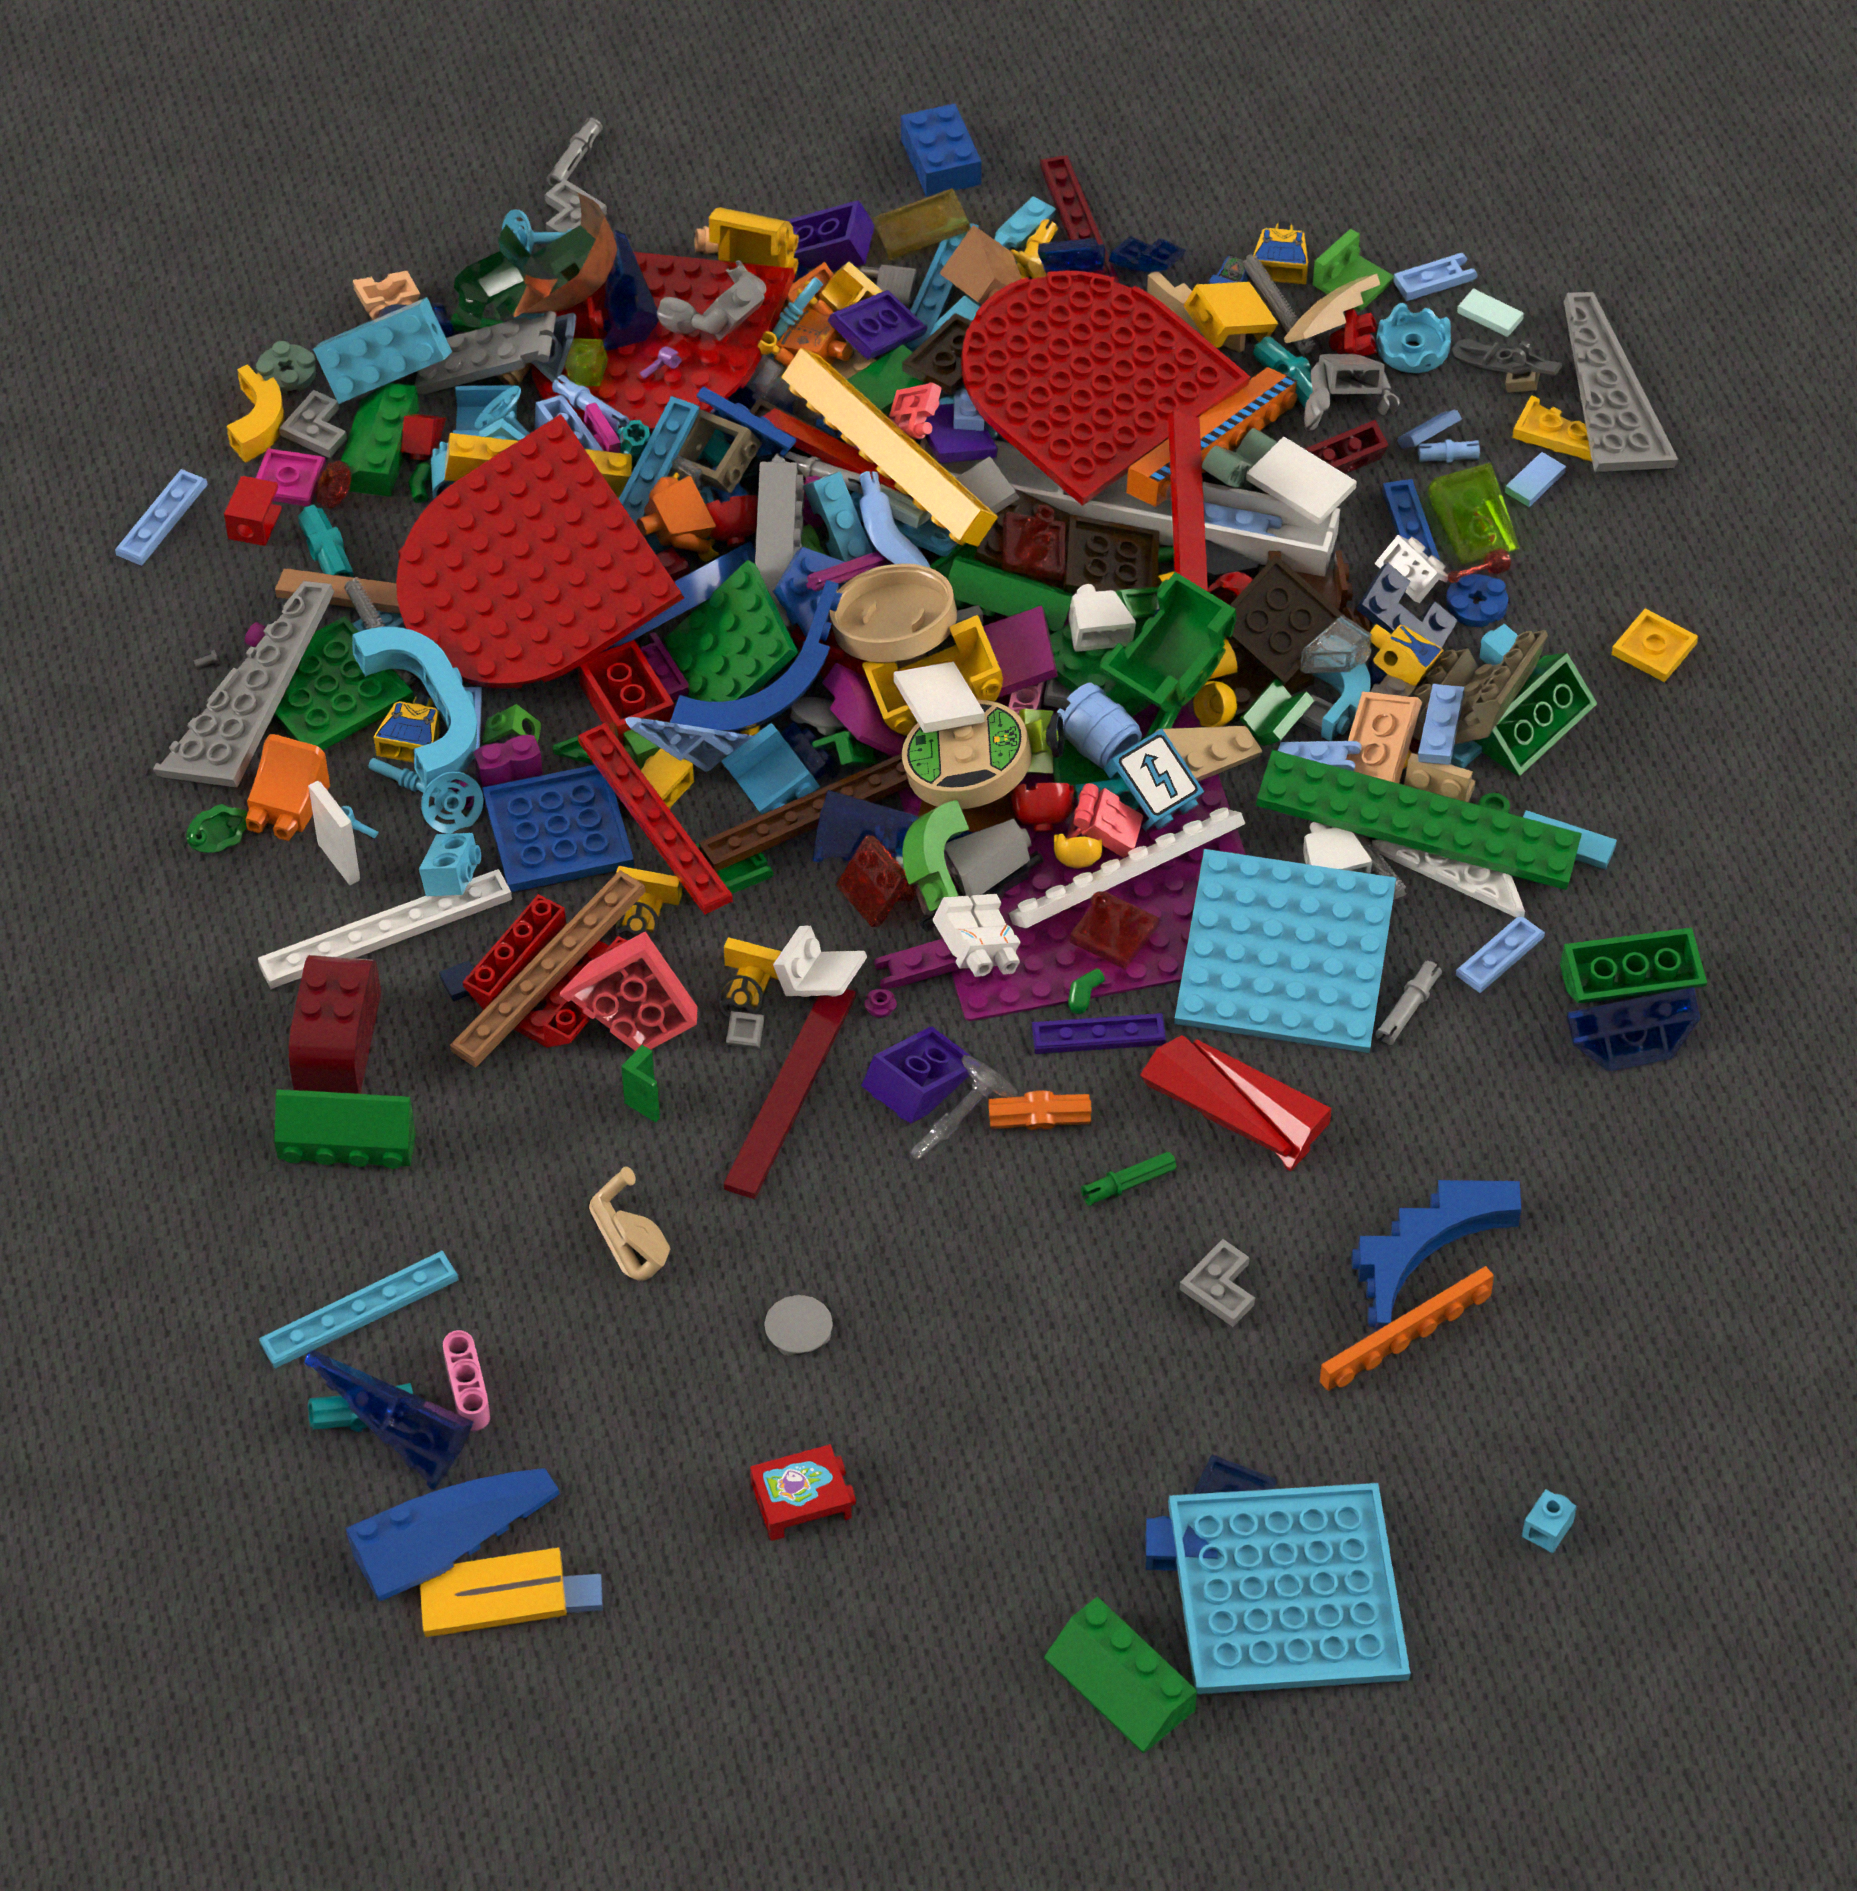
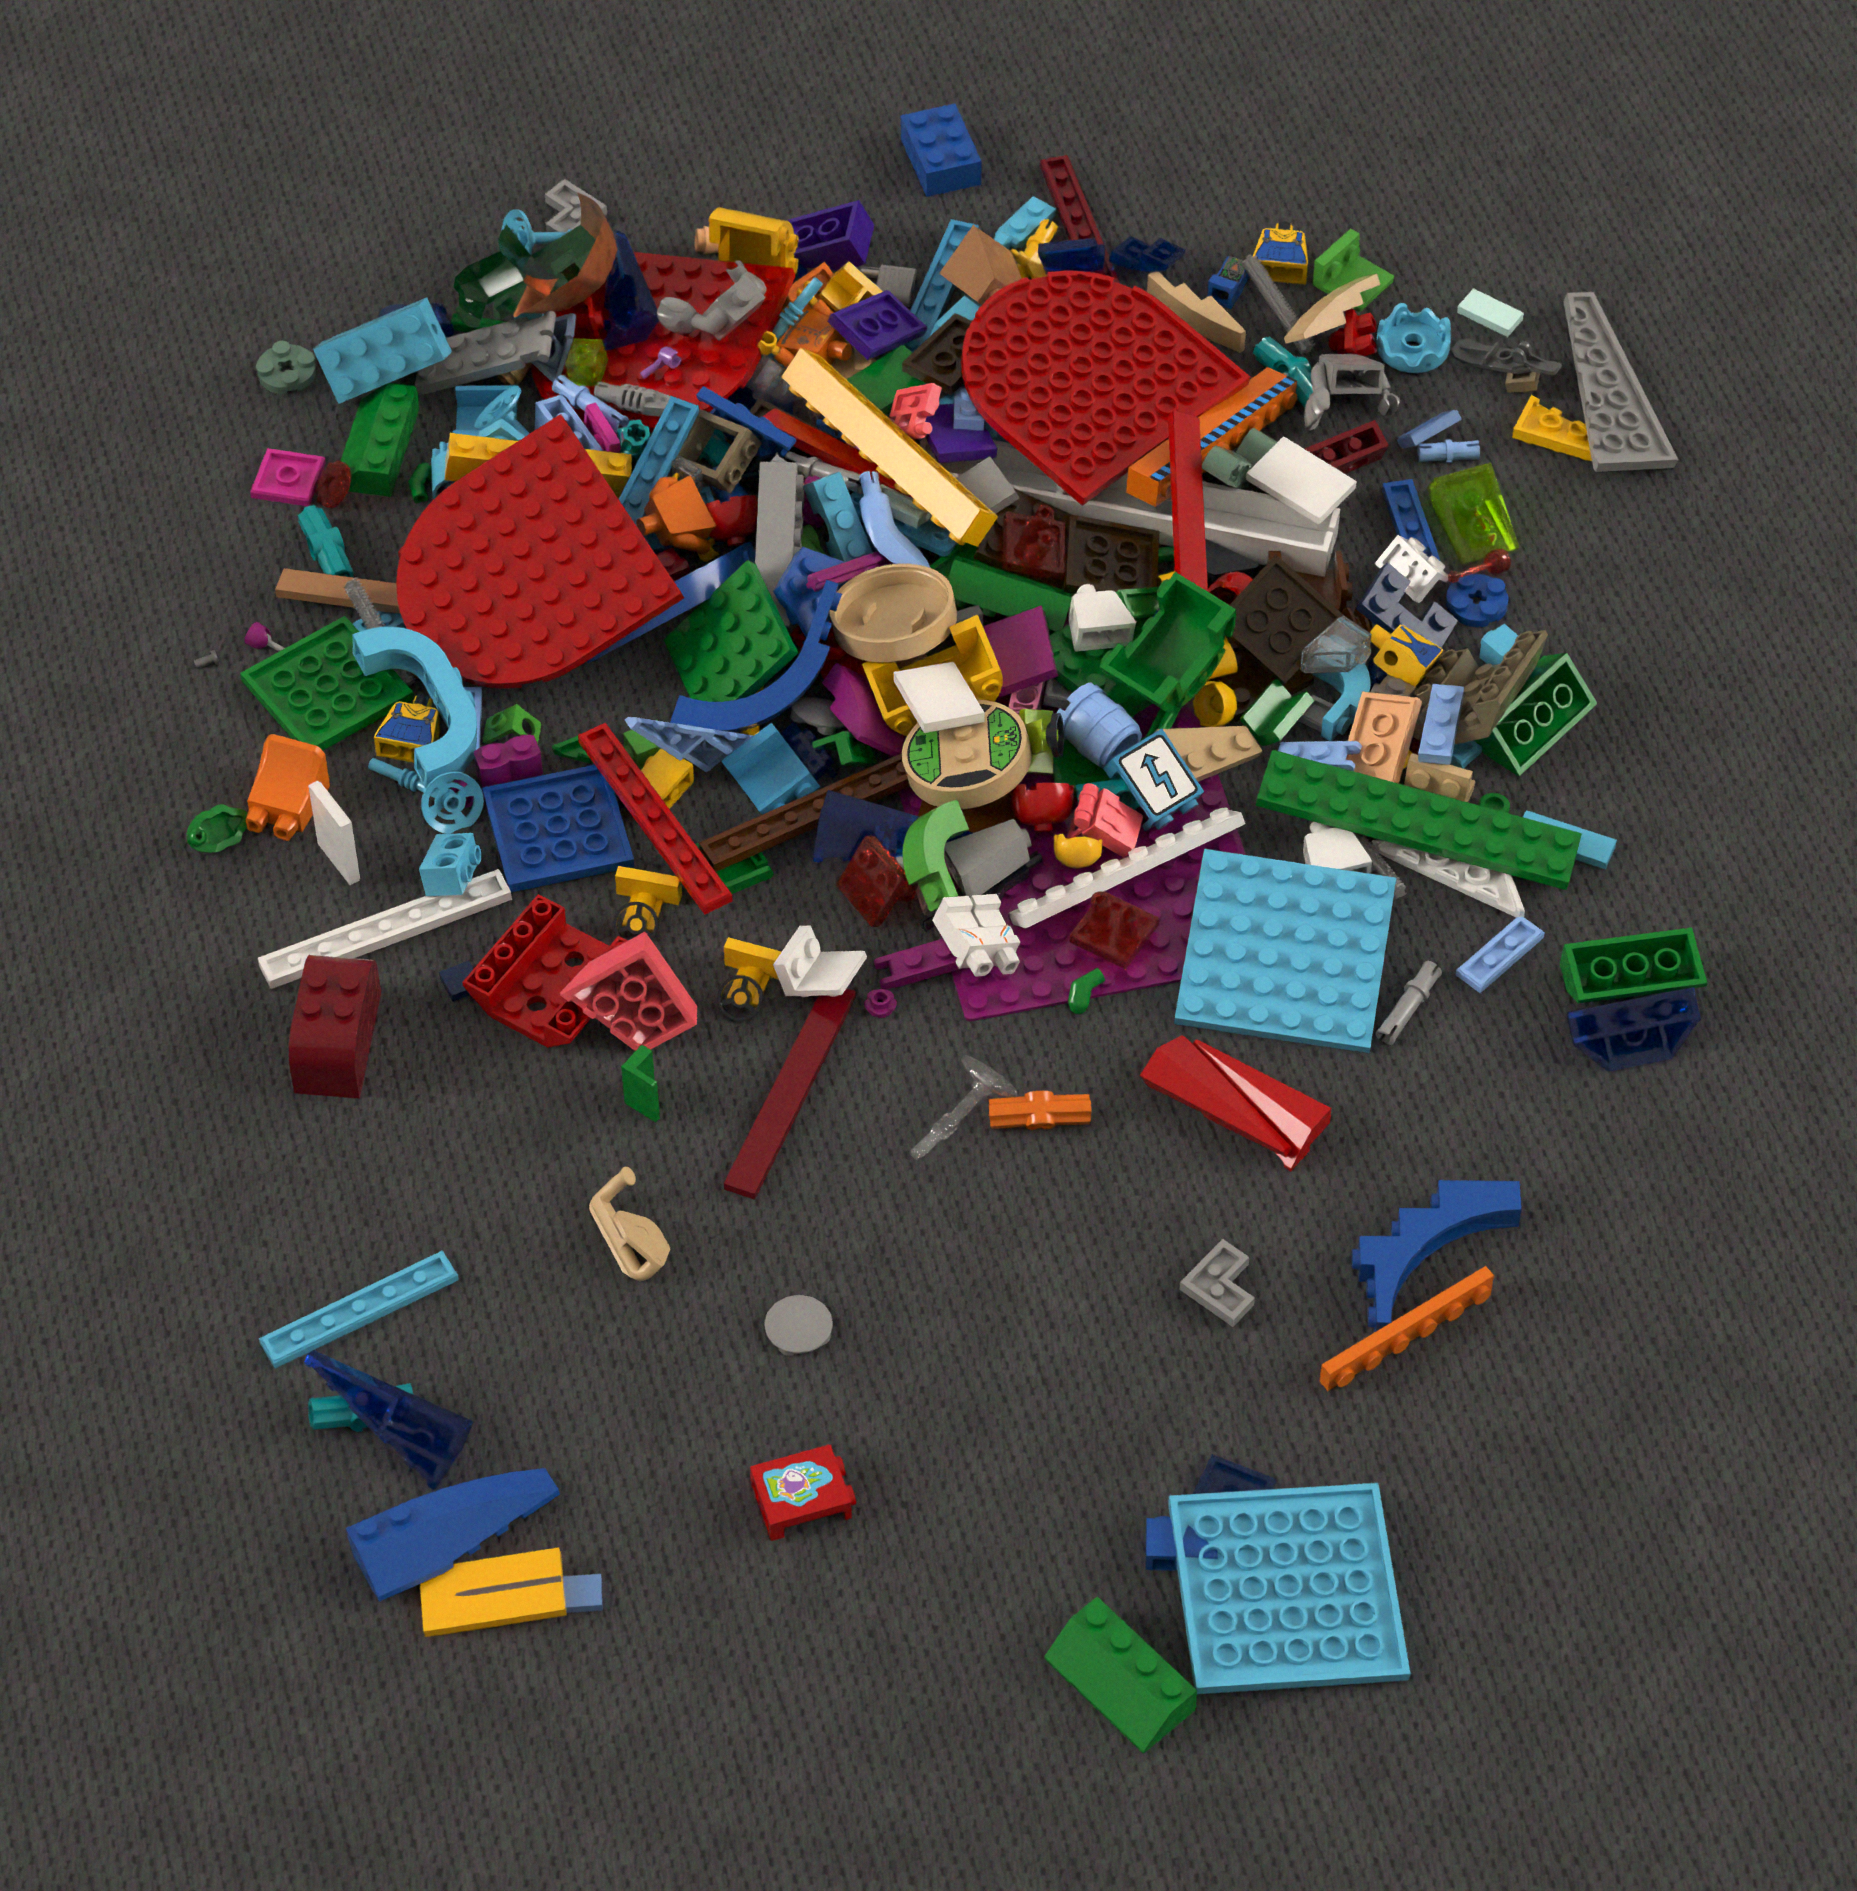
(161, 517): light blue tile -> none
(242, 706): light grey wing -> none
(250, 512): red piece -> none
(259, 428): yellow arch -> none
(310, 427): light grey plate -> none
(344, 1128): green slope -> none
(357, 825): medium azure hand -> none
(395, 289): light nougat cylinder -> none
(421, 434): red slope -> none
(466, 1367): bright pink beam -> none
(547, 968): medium nougat tile -> none
(579, 145): light grey pin -> none
(624, 686): red brick -> none
(633, 398): none -> light grey hinge
(665, 667): magenta hinge -> none
(745, 1030): light grey tile -> none
(916, 1074): dark purple slope -> none
(921, 224): clear yellow tile -> none
(1098, 1033): dark purple tile -> none
(1130, 1177): green axle -> none
(1229, 310): yellow panel -> none
(1240, 519): light blue hinge -> none
(1433, 277): light blue hinge -> none
(1535, 479): light blue tile -> none
(1549, 1520): medium azure brick -> none
(1654, 645): yellow plate -> none

